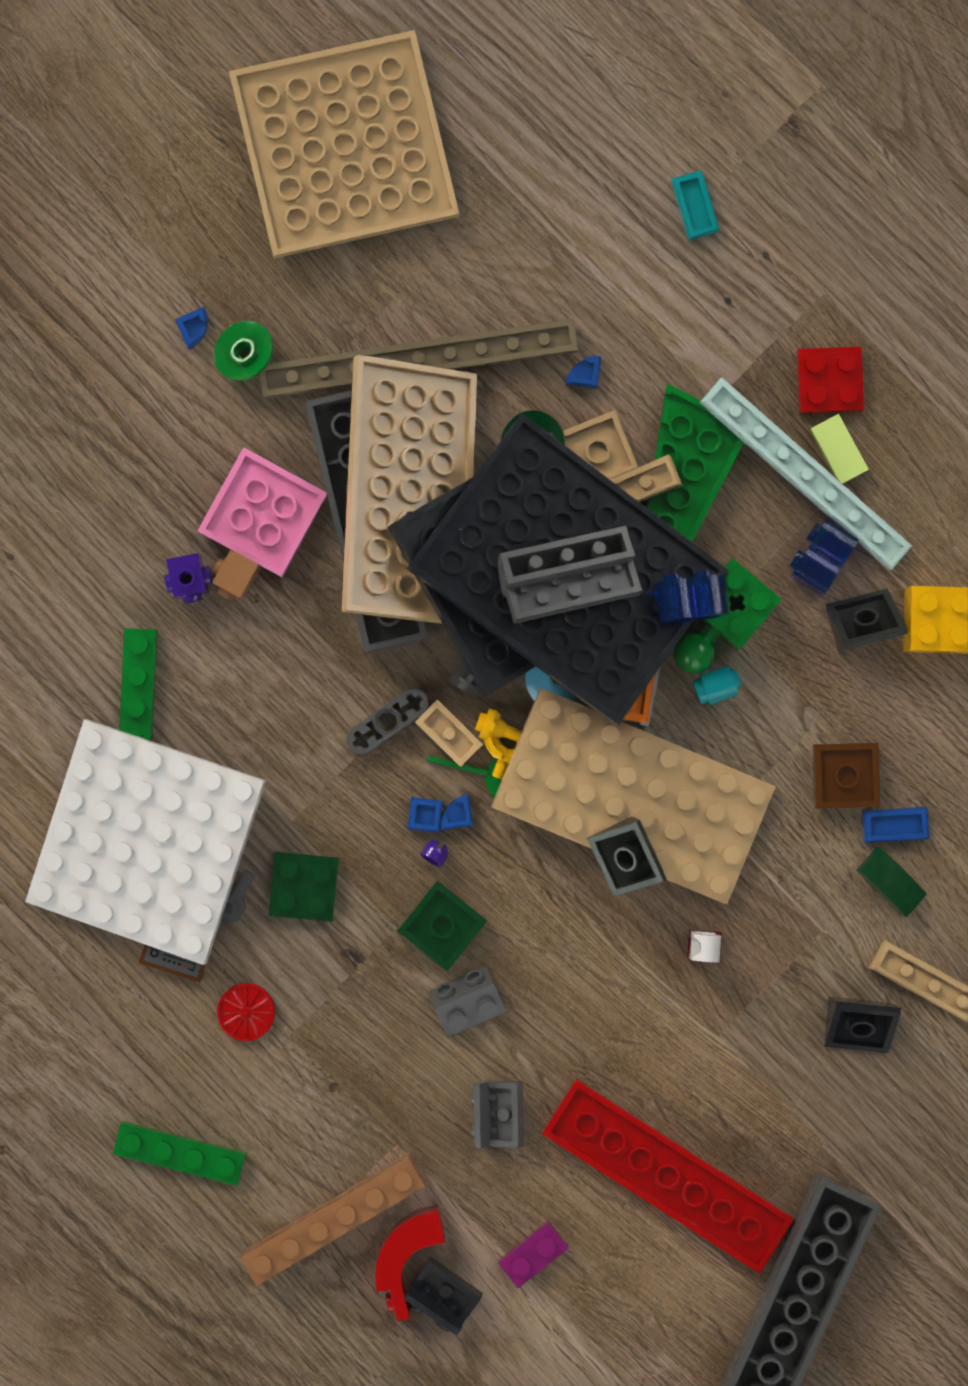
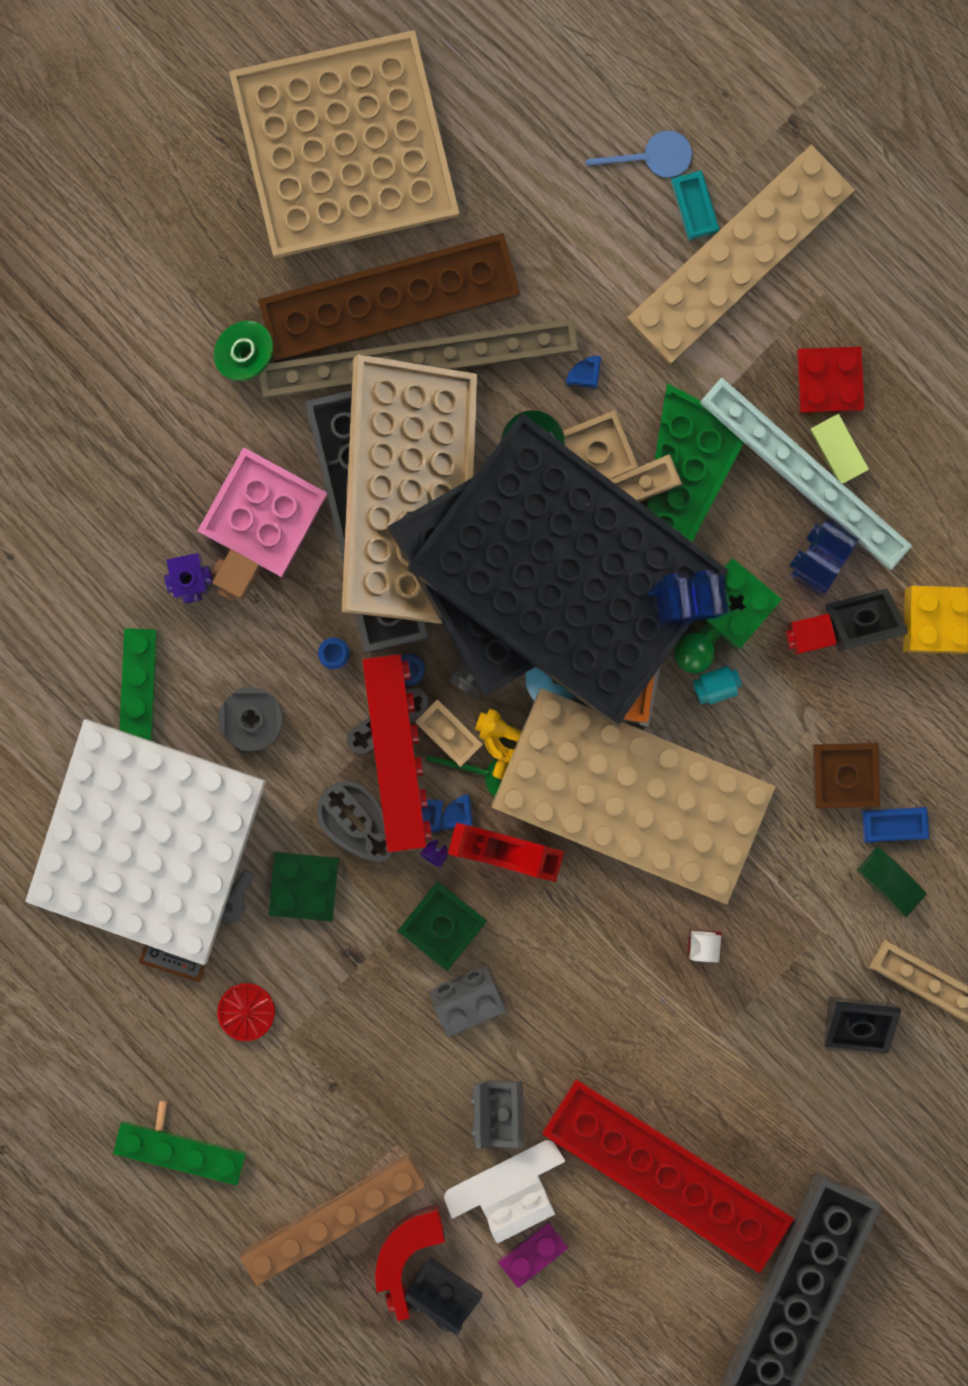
(161, 1115): none -> light nougat piece
(193, 327): blue tile -> none
(239, 733): none -> dark grey plate
(334, 653): none -> blue plate
(339, 829): none -> dark grey piece
(389, 297): none -> reddish brown plate
(394, 753): none -> red brick
(416, 669): none -> blue tile
(506, 851): none -> red arch
(509, 1191): none -> white plate
(569, 574): dark grey brick -> none
(626, 857): pearl dark grey slope -> none
(665, 154): none -> medium blue piece
(740, 254): none -> tan plate
(810, 634): none -> red brick

